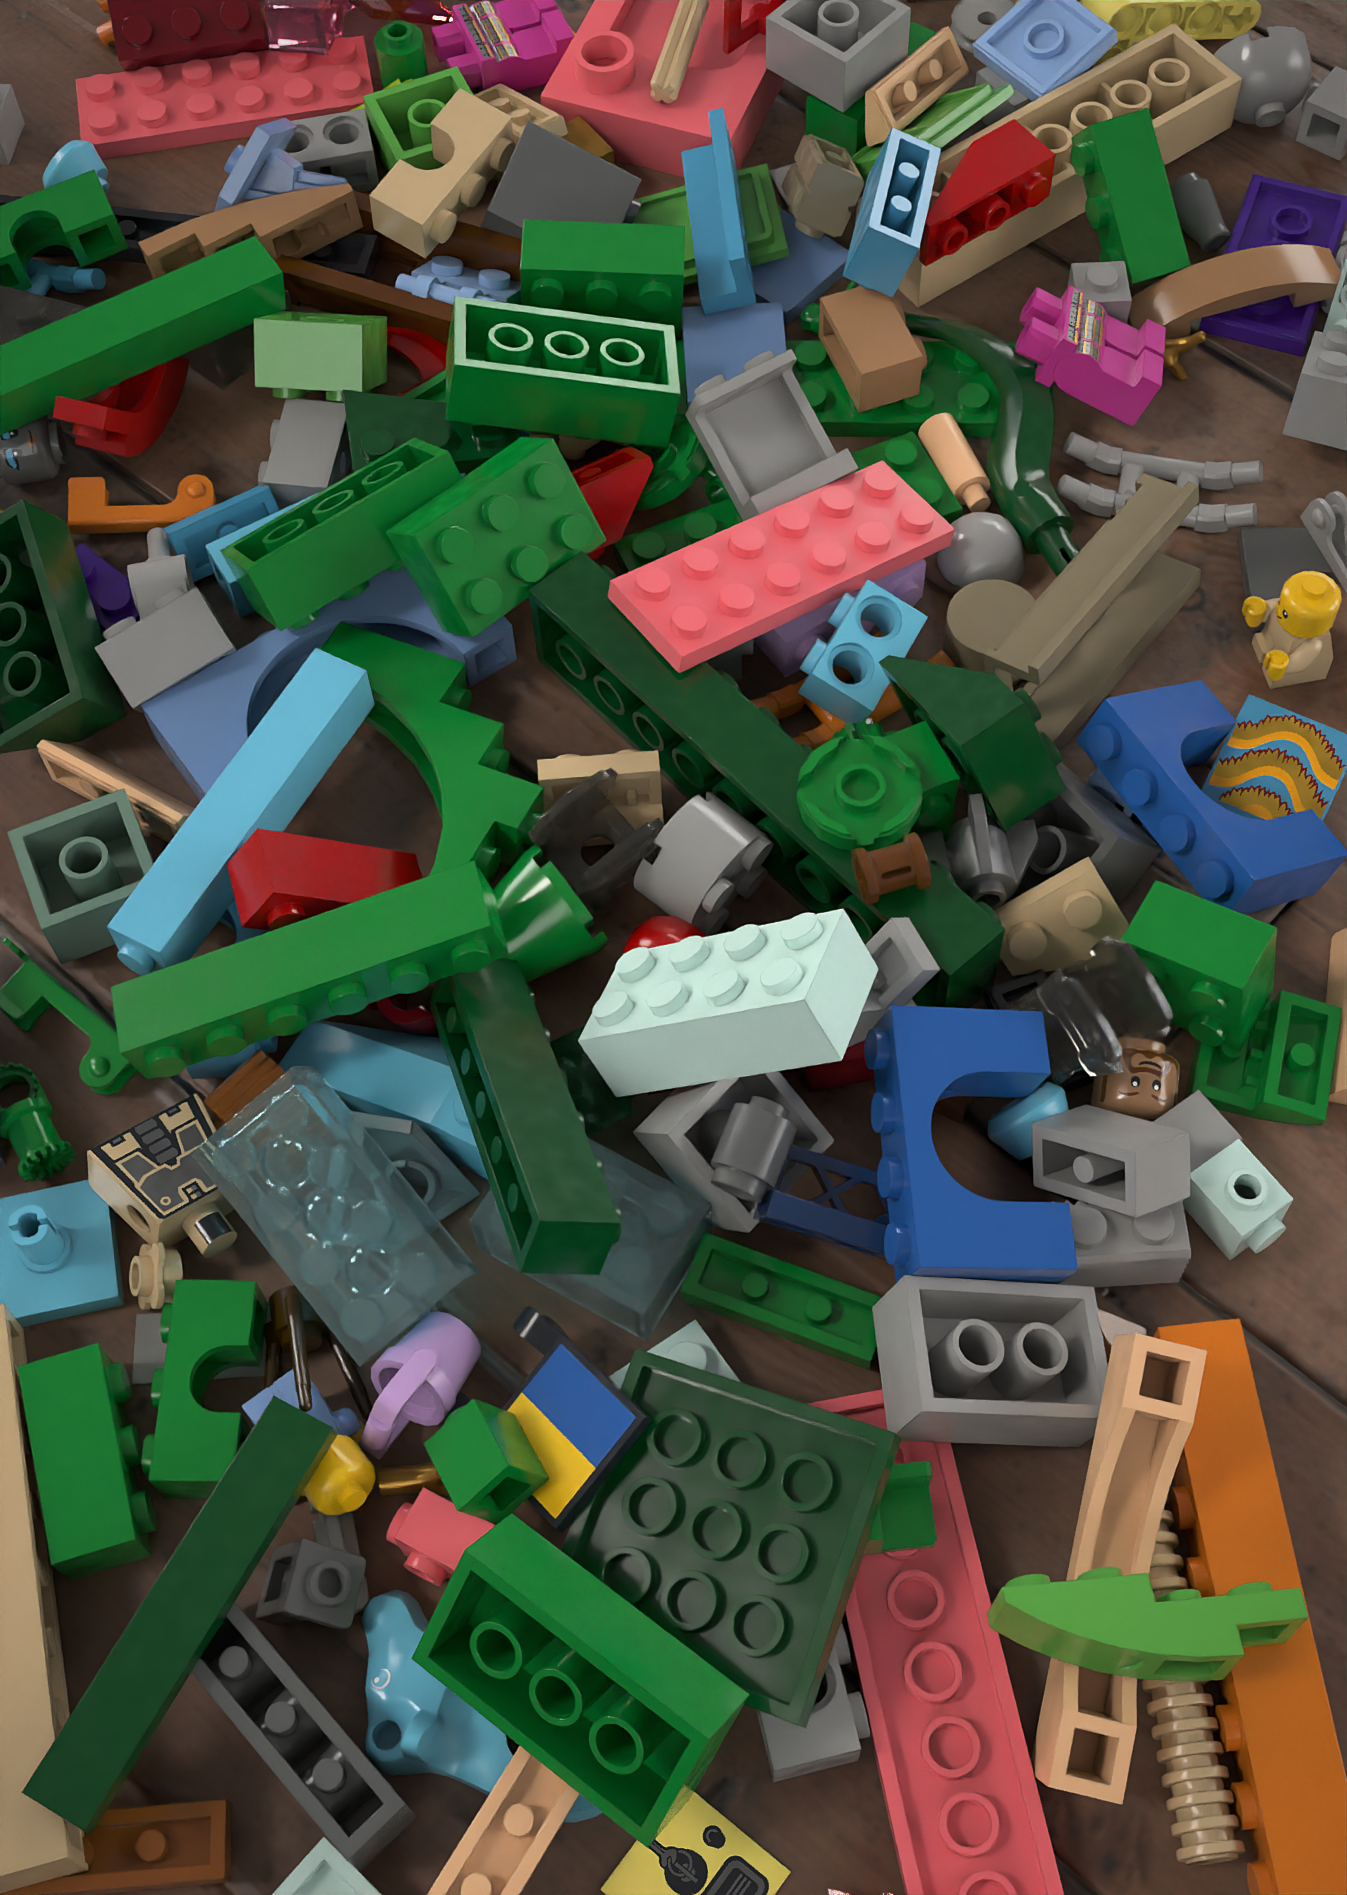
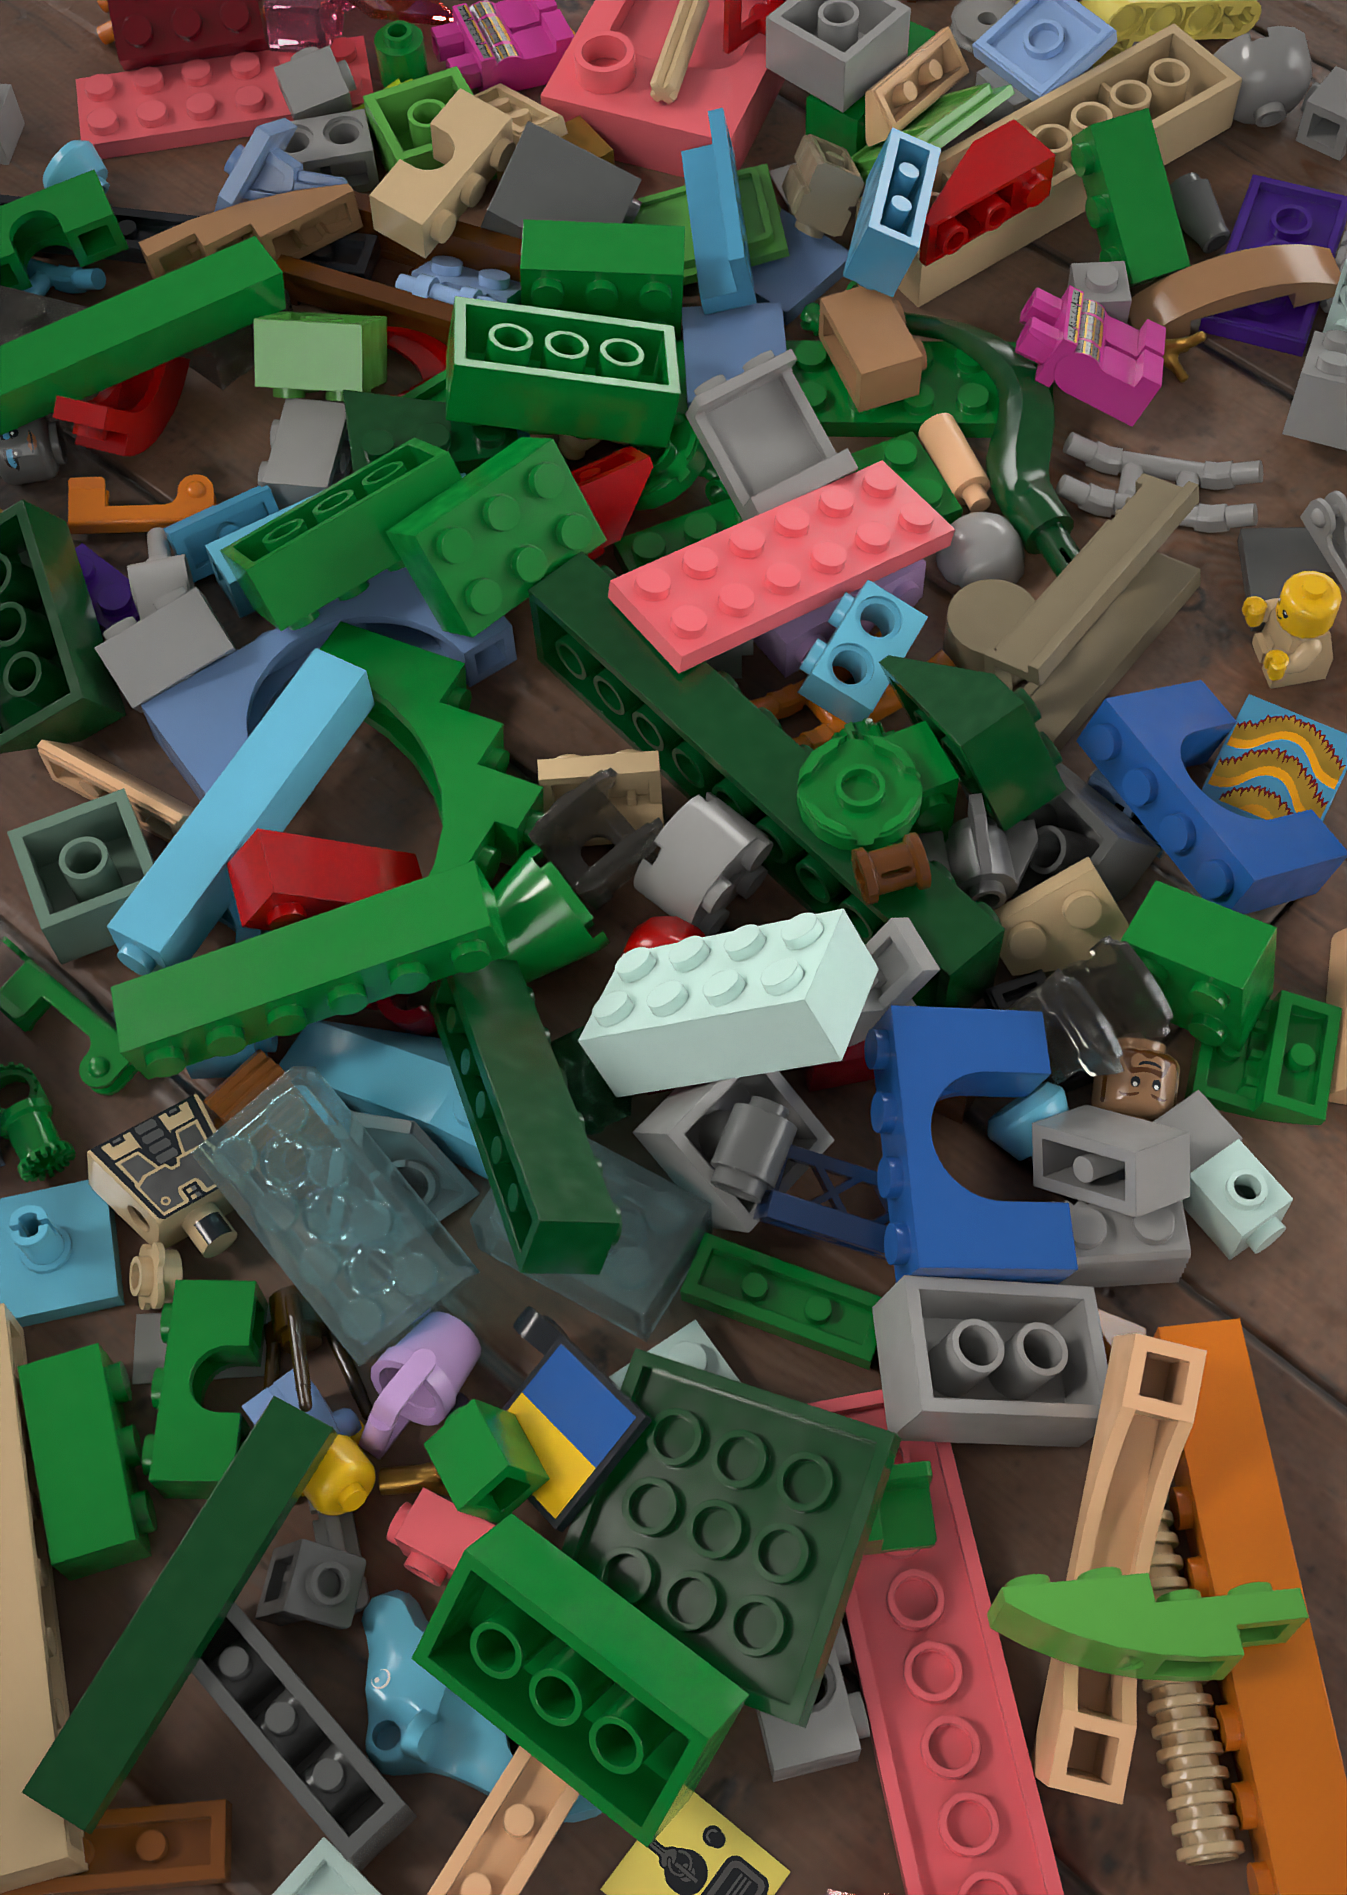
(315, 83): none -> light grey brick

